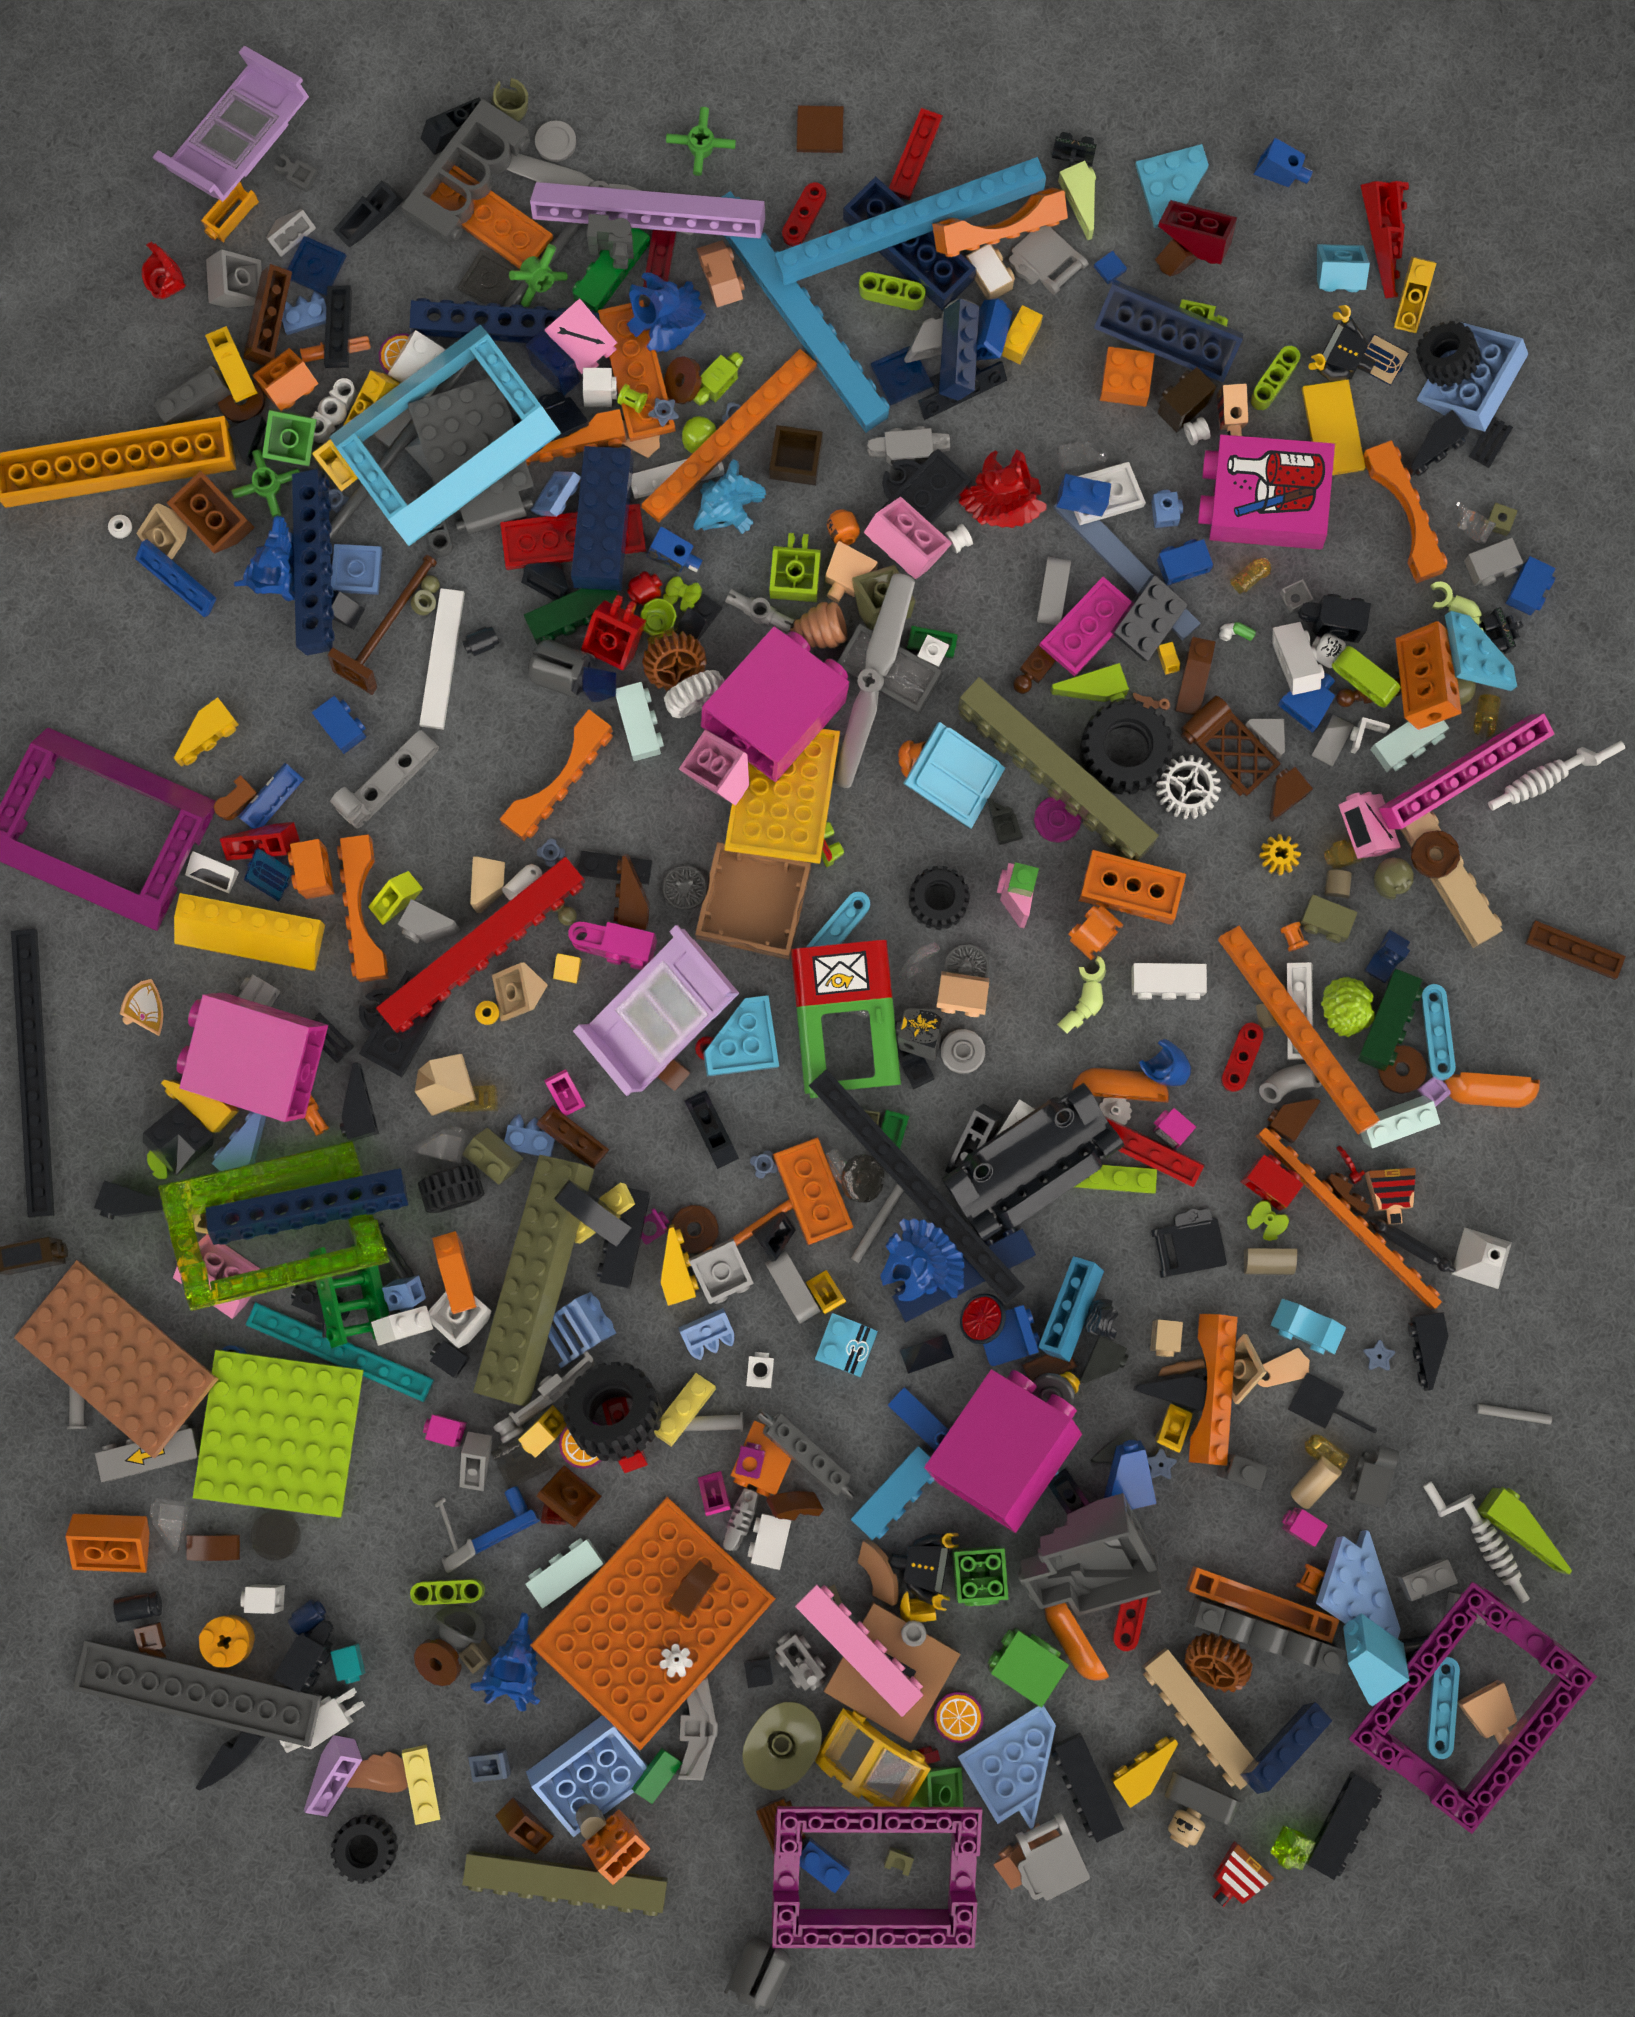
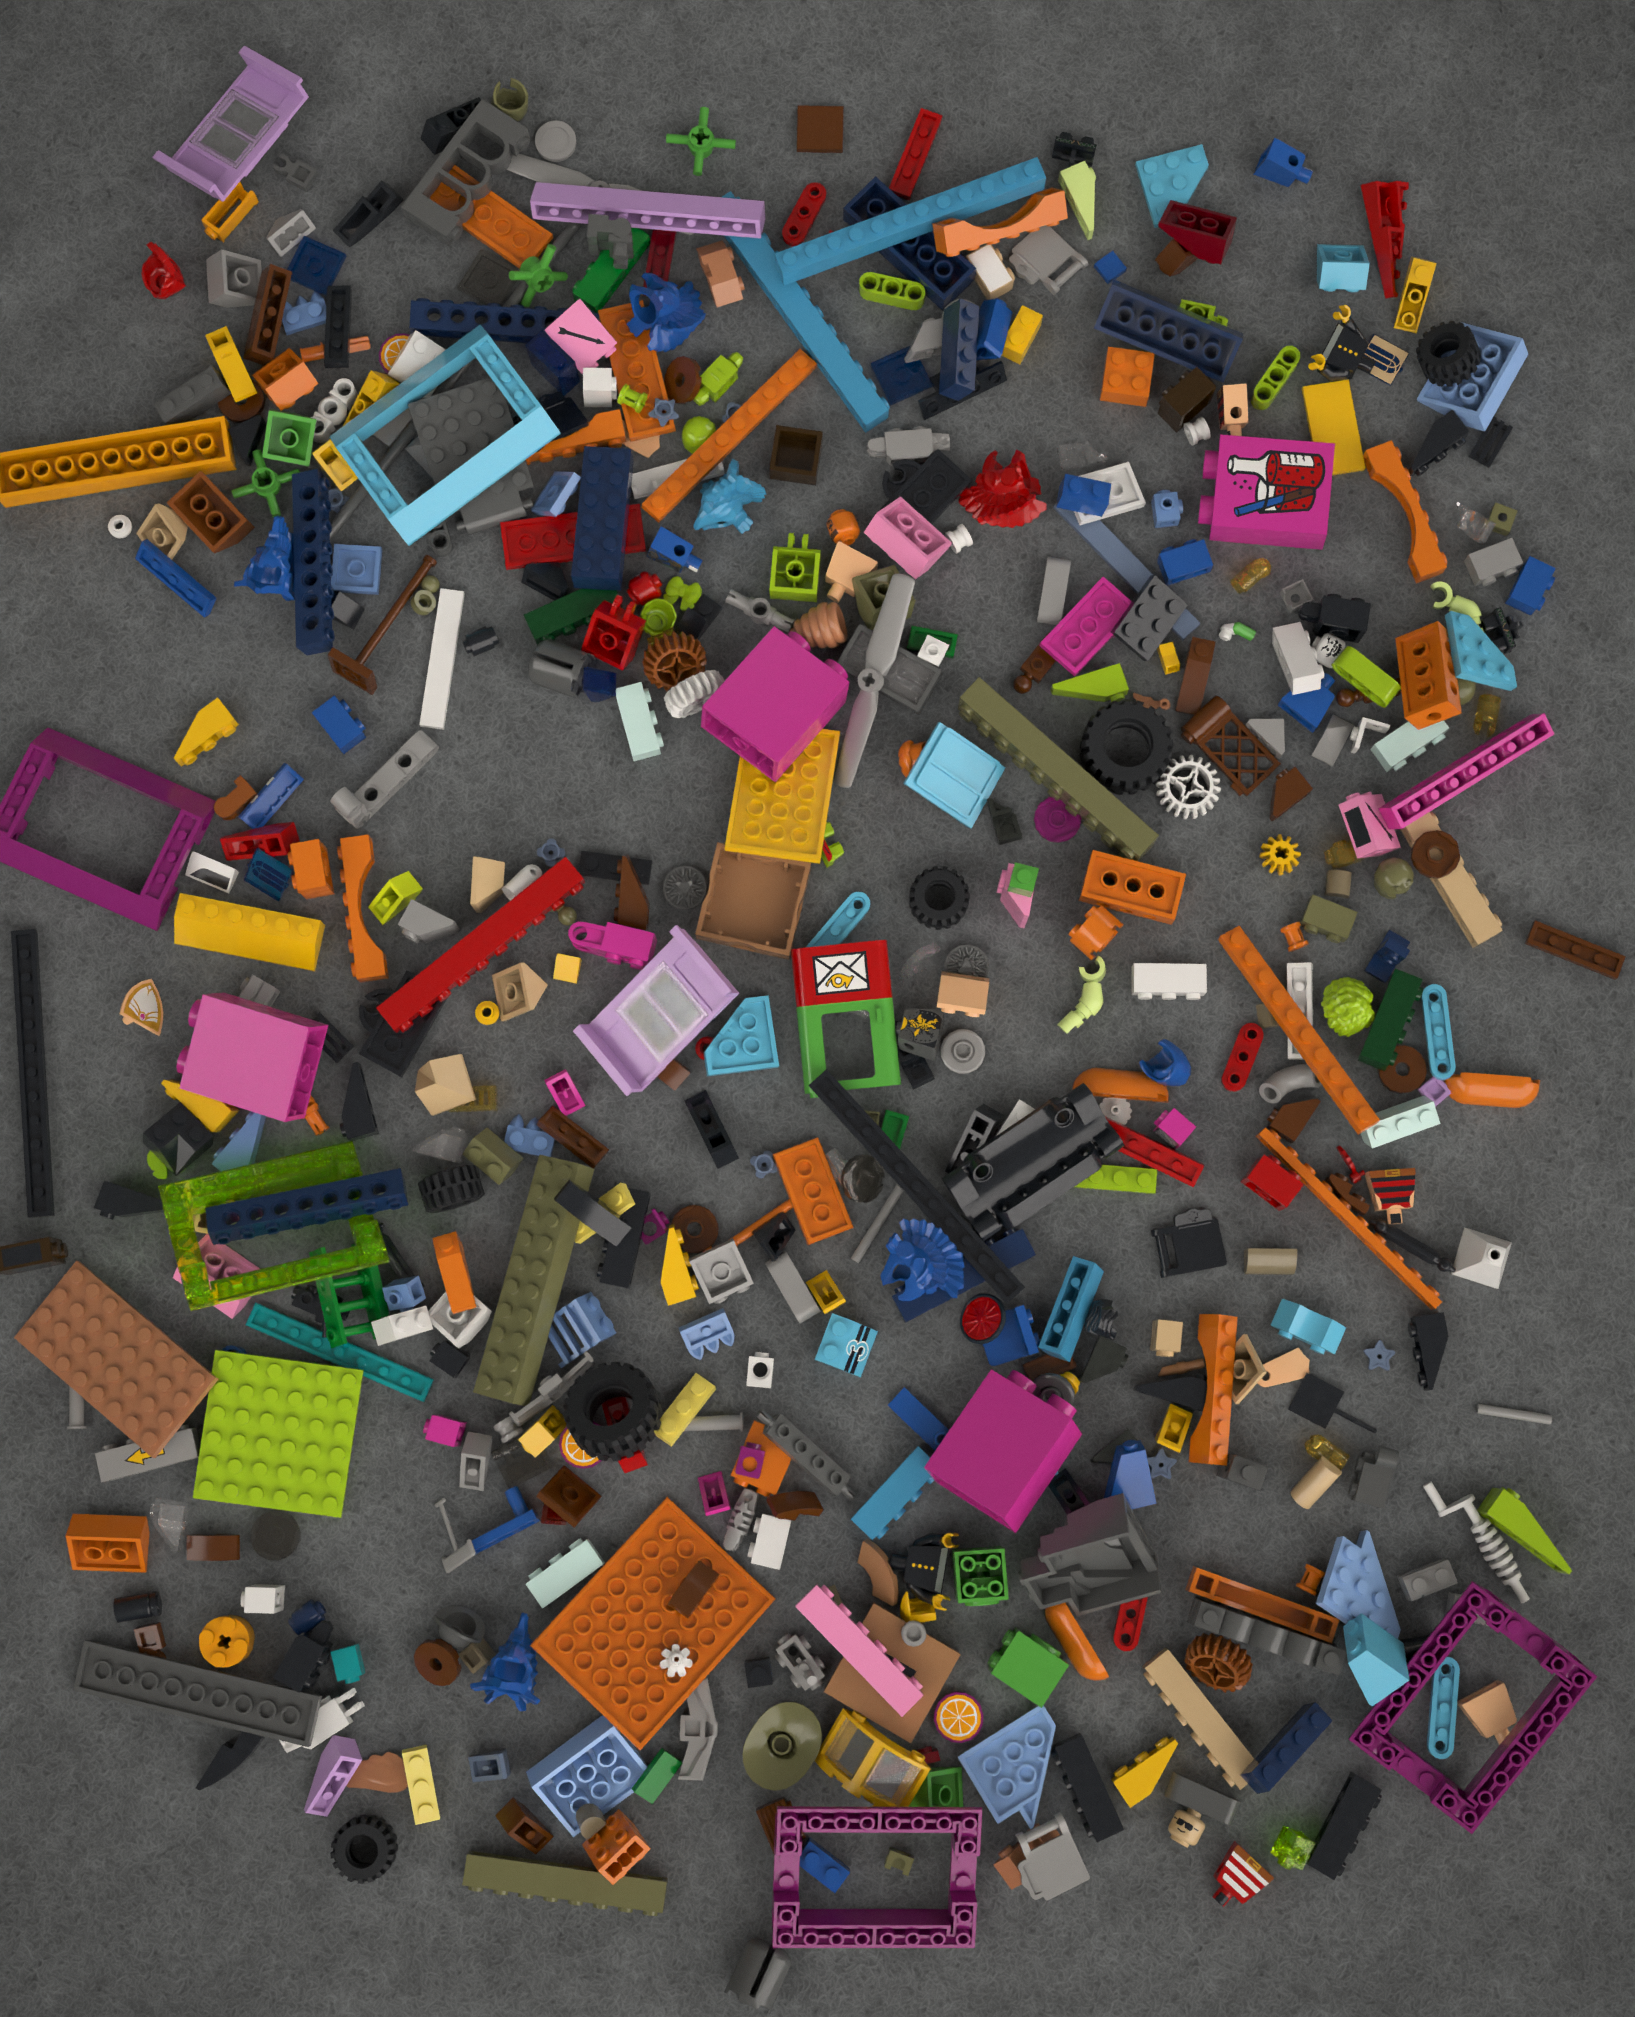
(435, 1591): lime beam -> none
(526, 813): orange arch -> none
(718, 767): bright pink slope -> none
(927, 1353): black slope -> none
(1262, 1213): lime piece -> none
(1303, 1526): dark pink brick -> none
(1544, 777): white piece -> none

